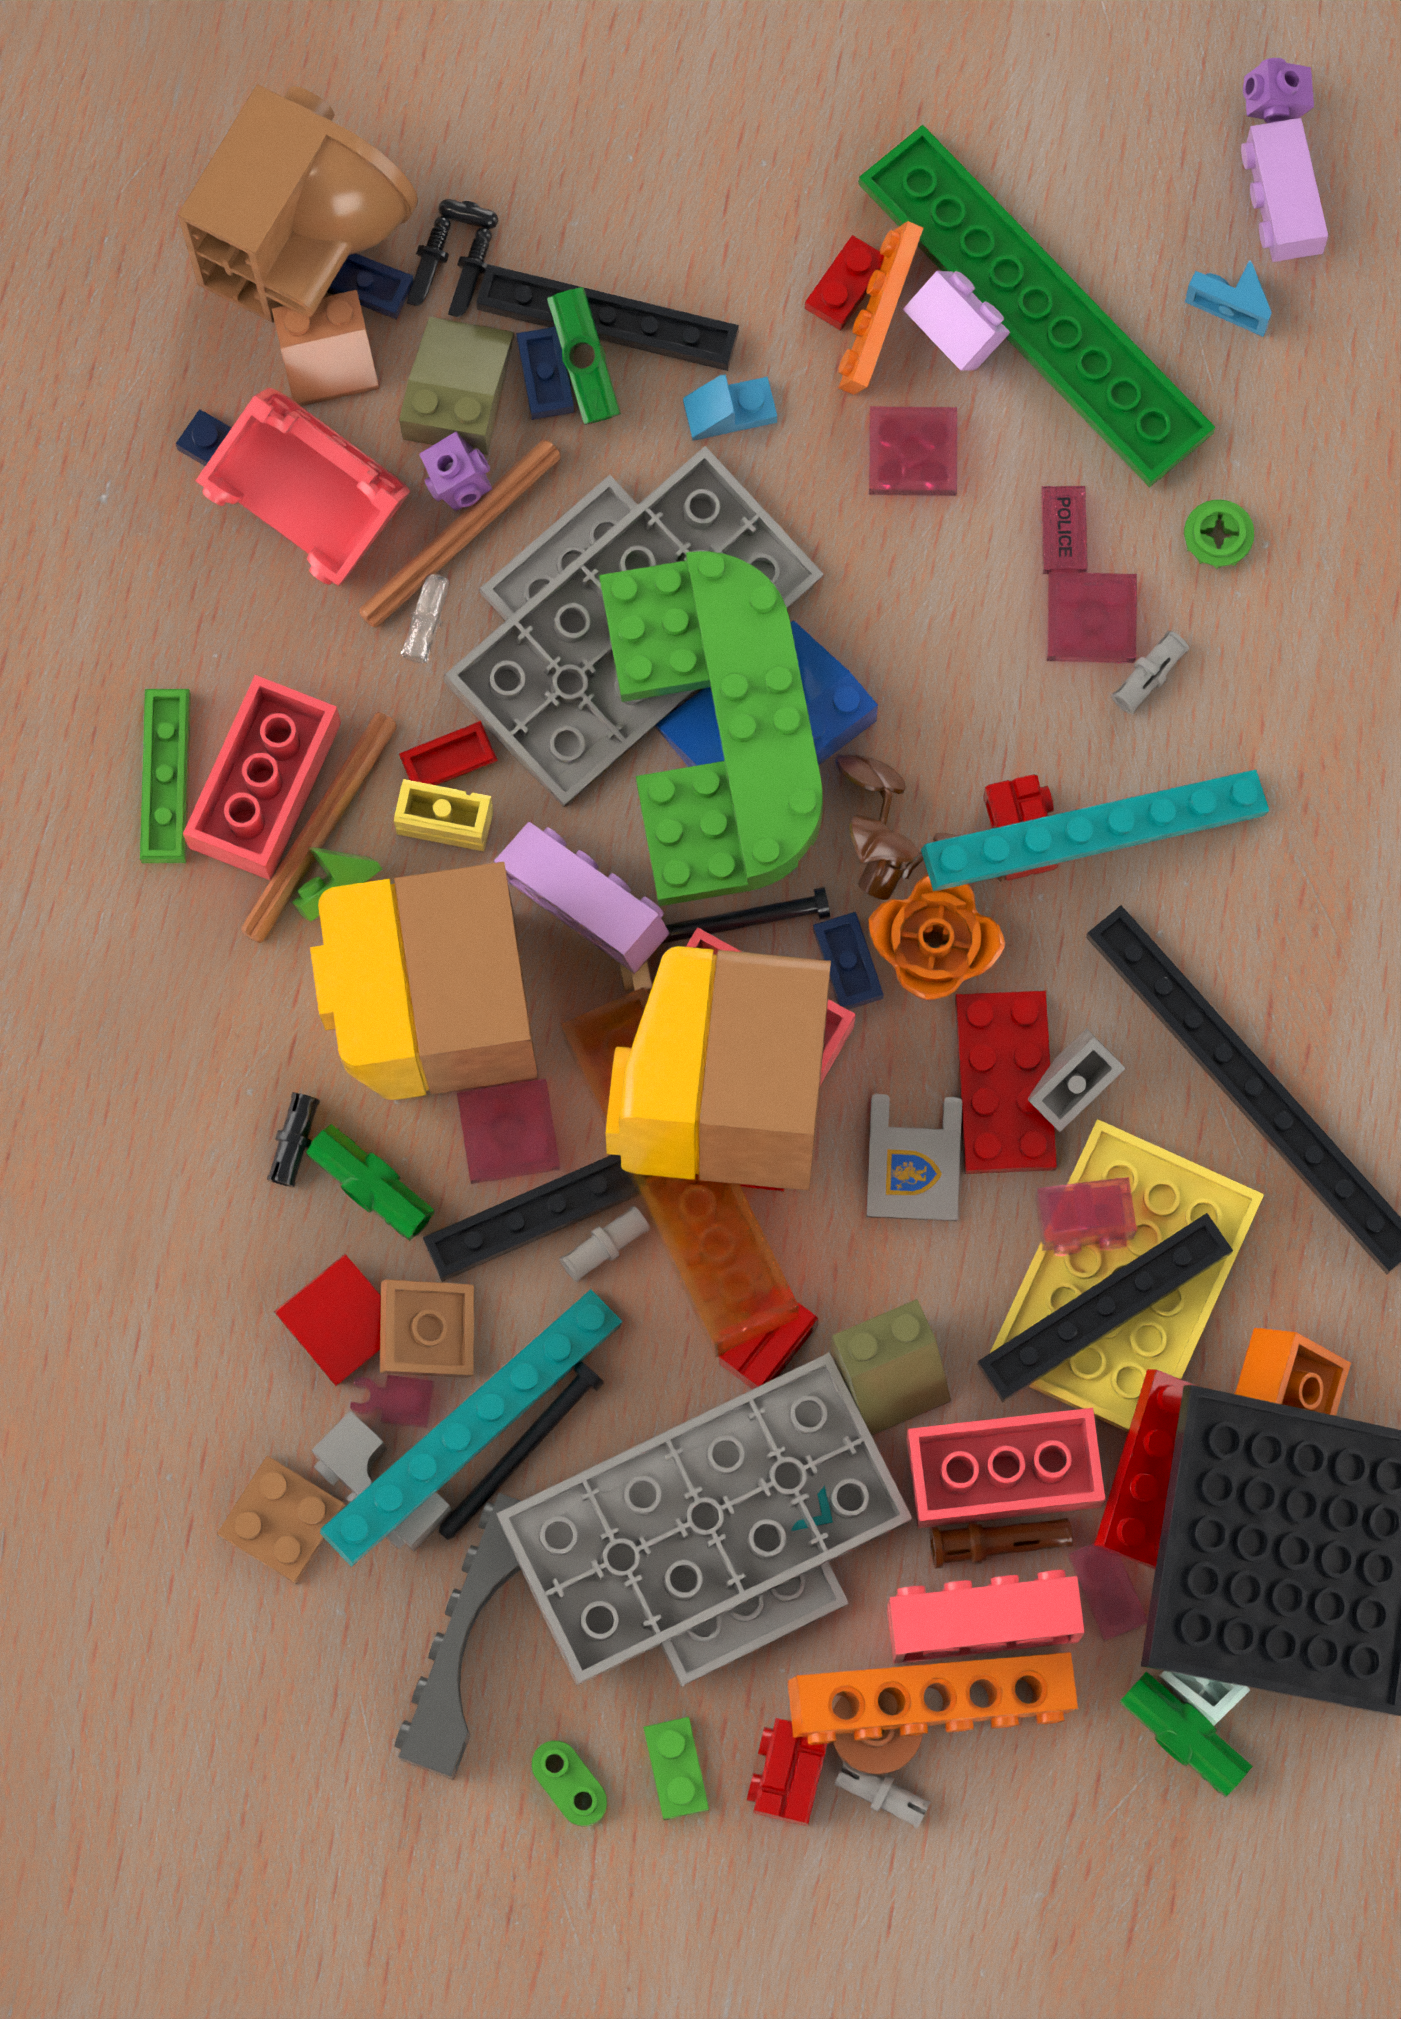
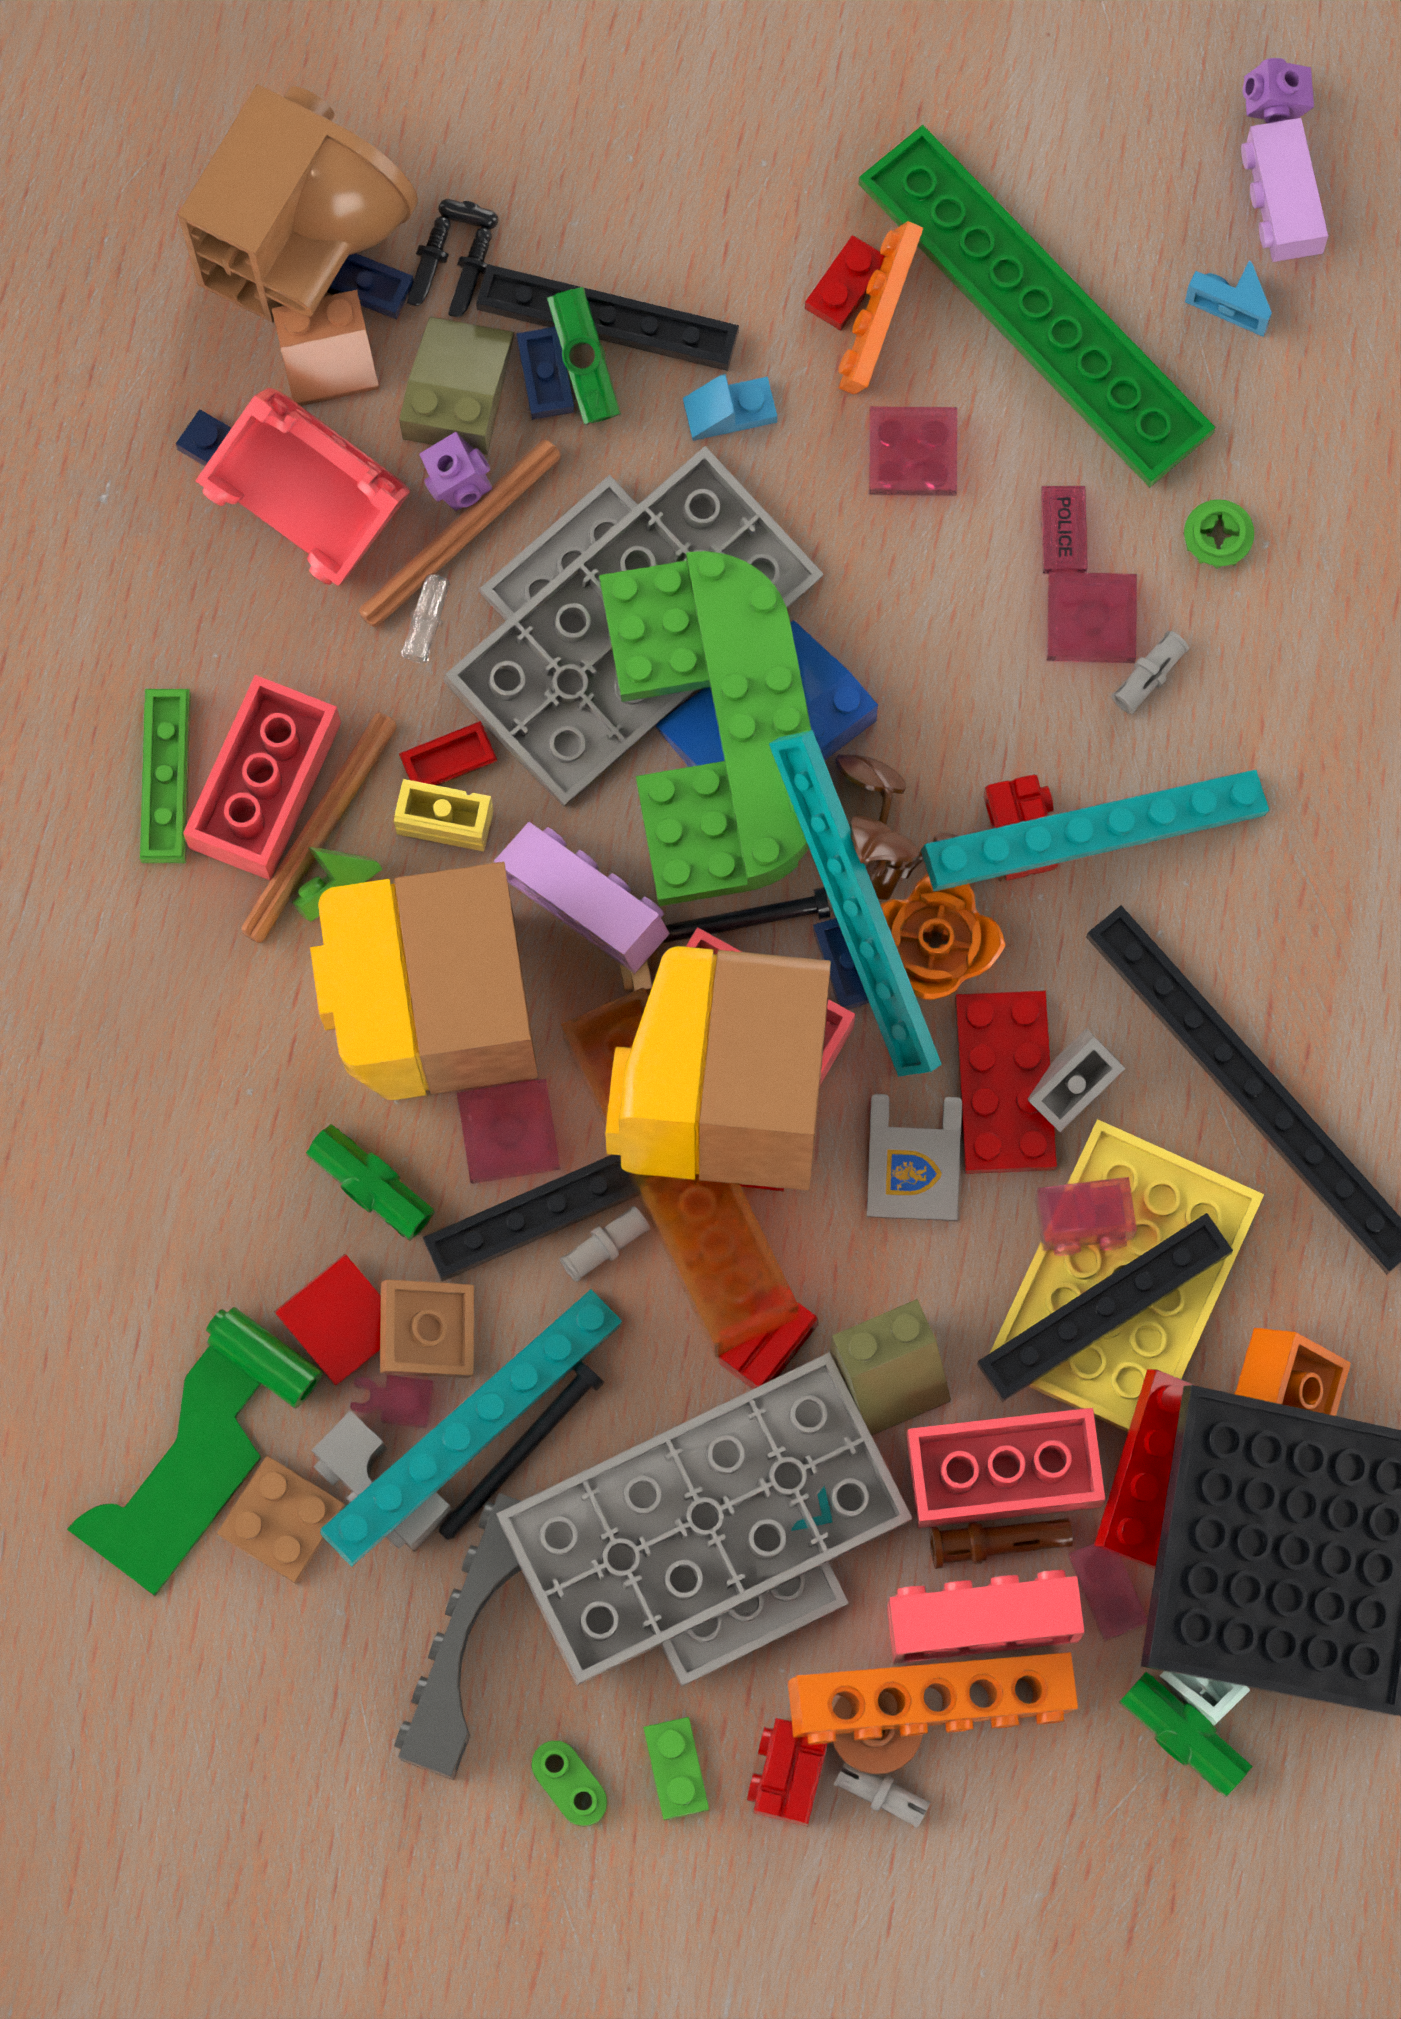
(207, 1457): none -> green door
(293, 1139): black pin -> none
(855, 903): none -> teal plate
(957, 319): lavender brick -> none

